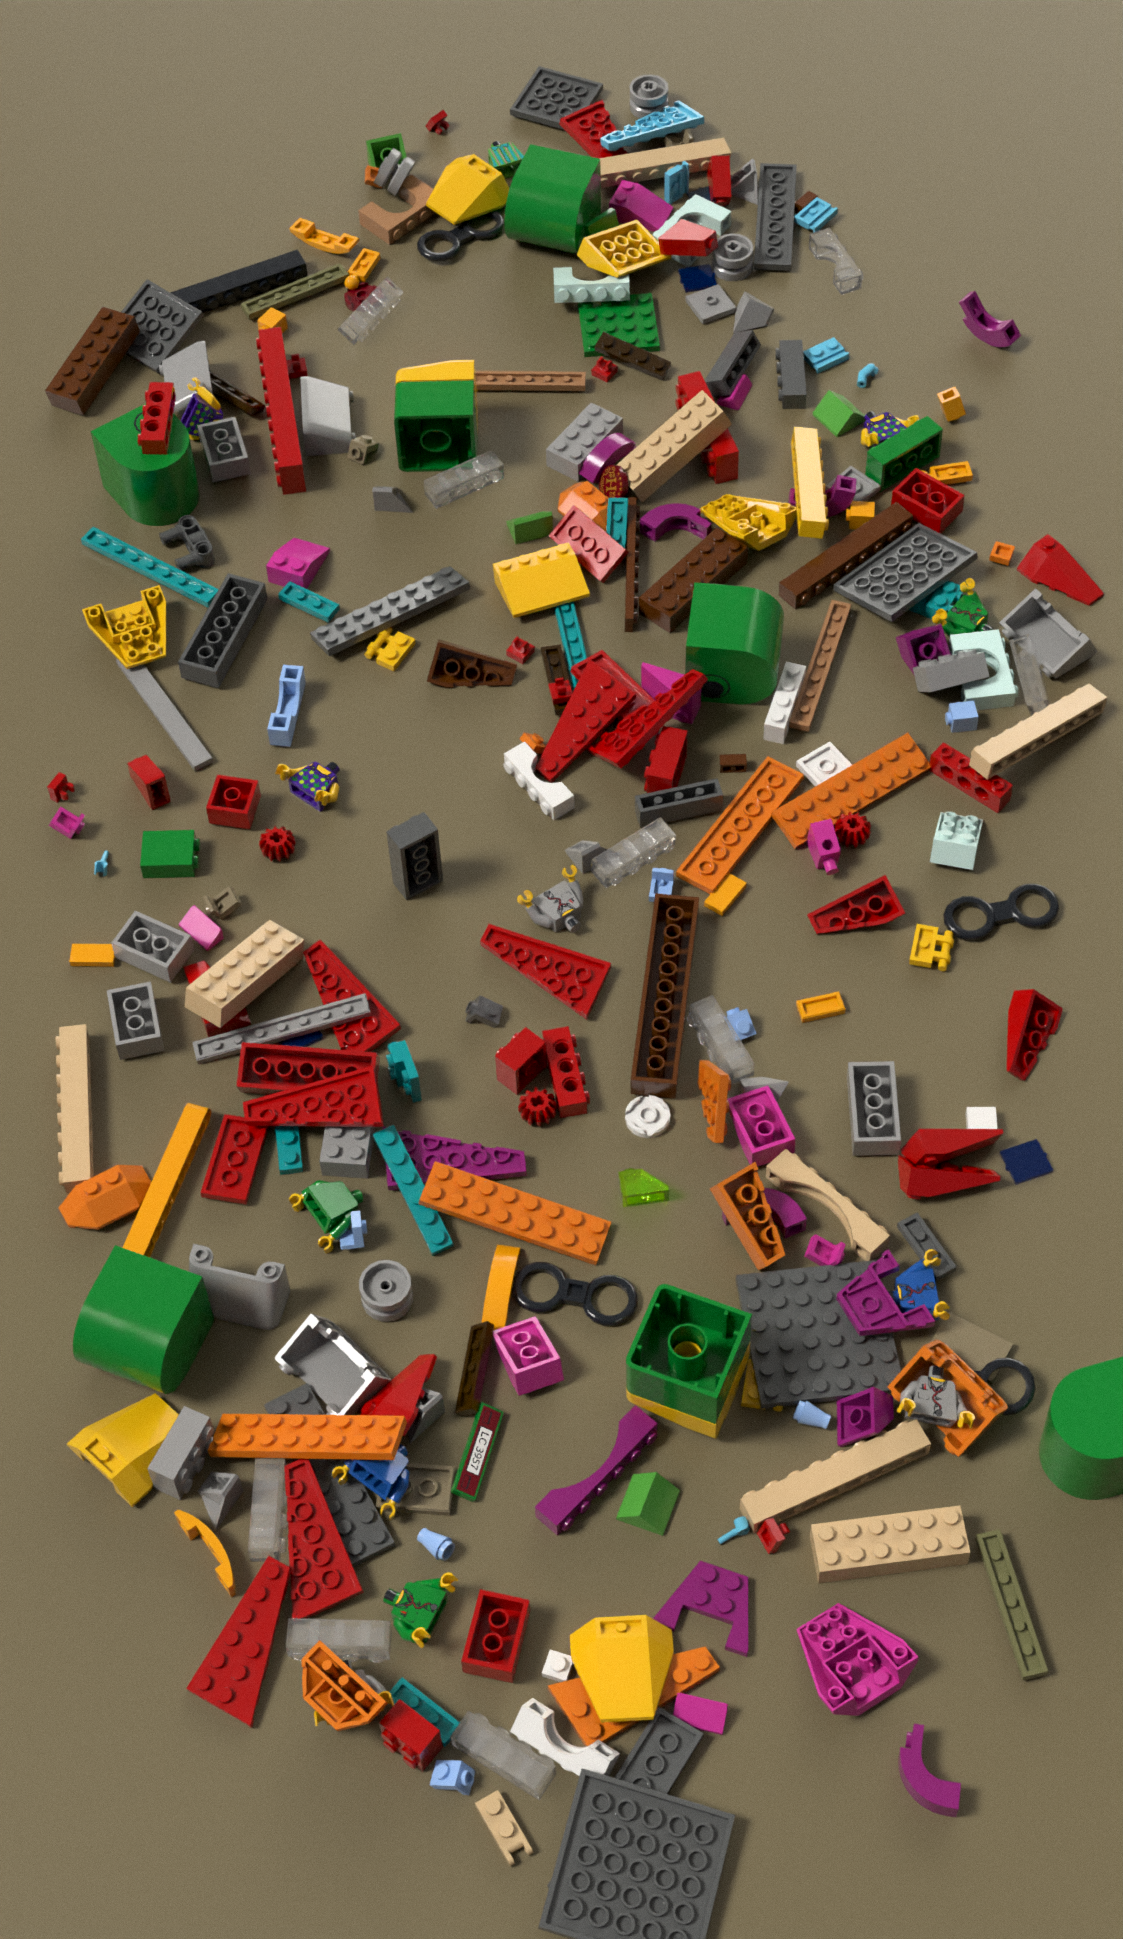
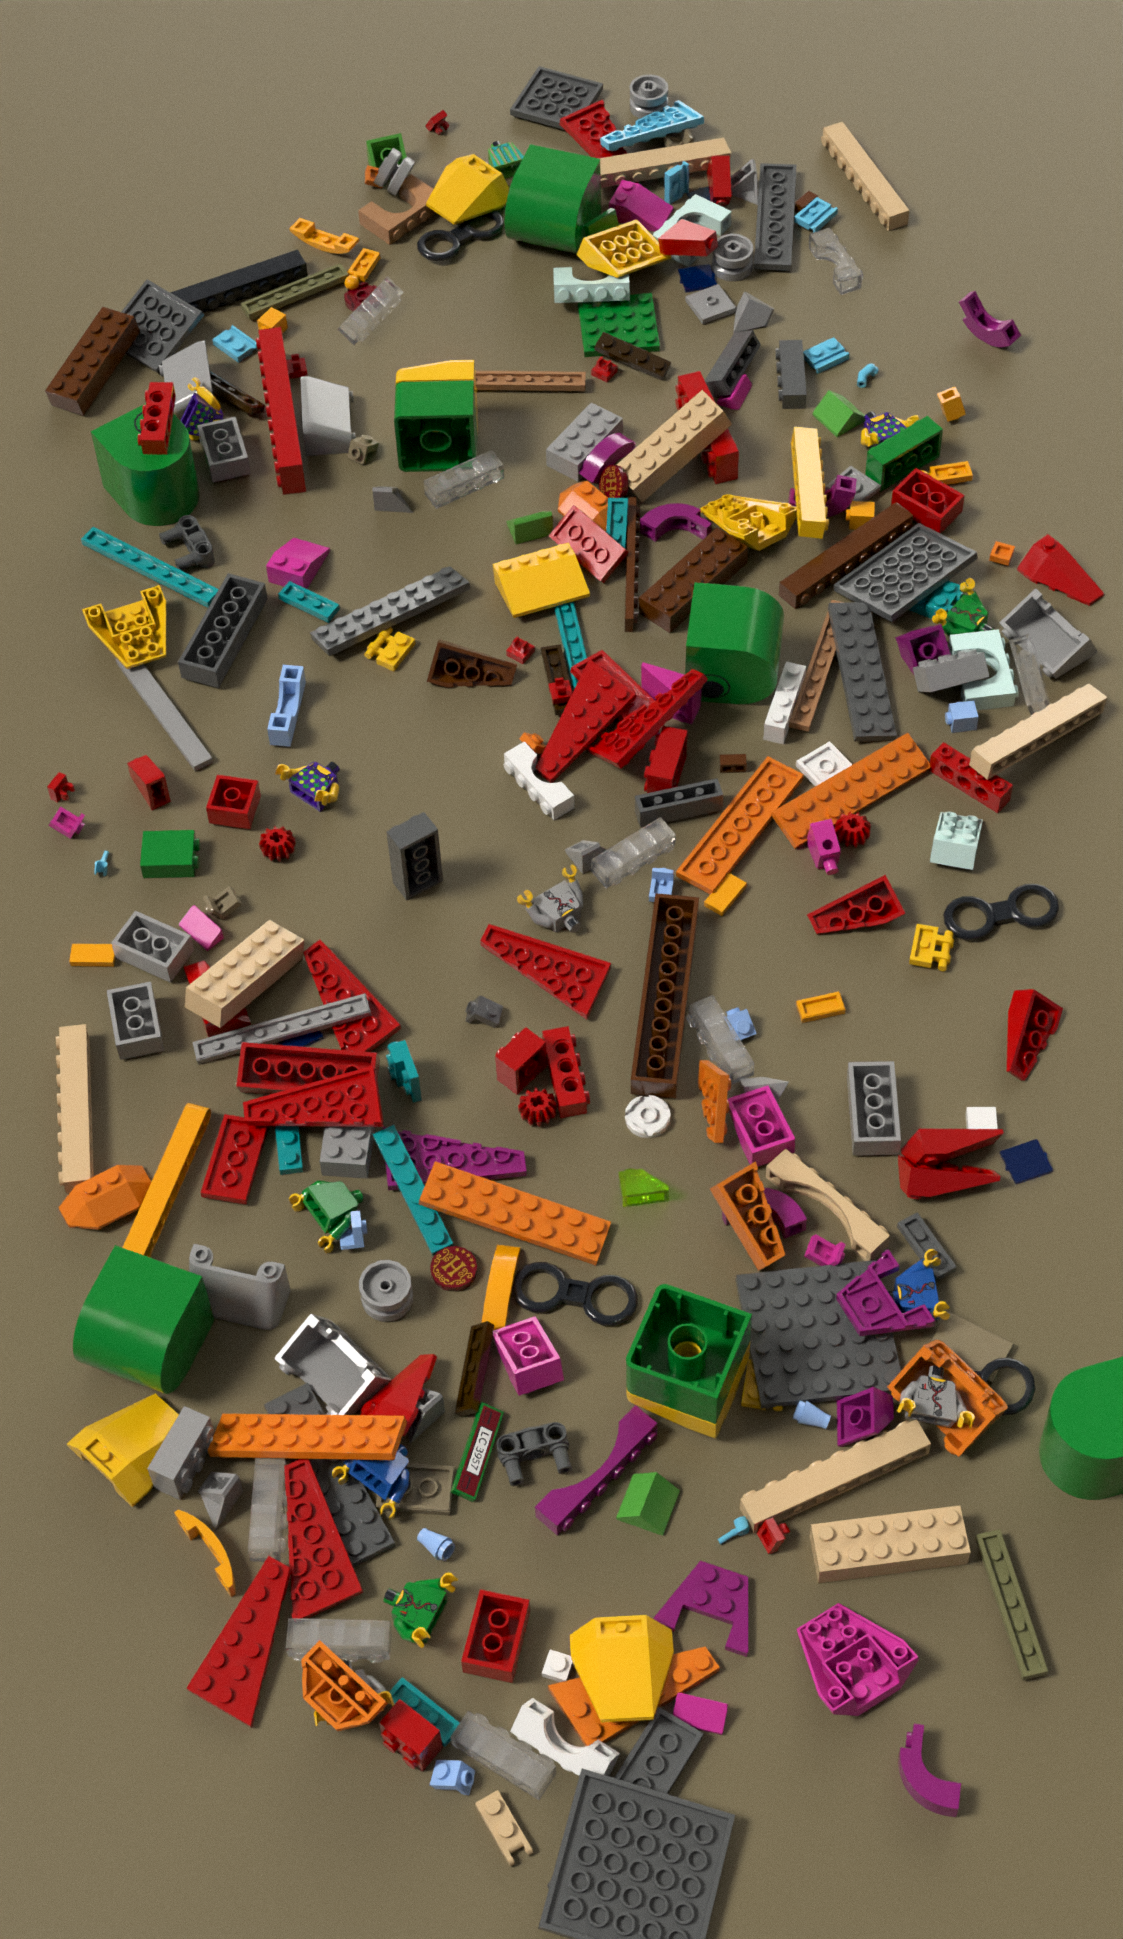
(235, 344): none -> medium azure plate
(453, 1268): none -> dark red tile
(533, 1444): none -> dark grey piece
(862, 672): none -> dark grey plate
(865, 176): none -> tan brick

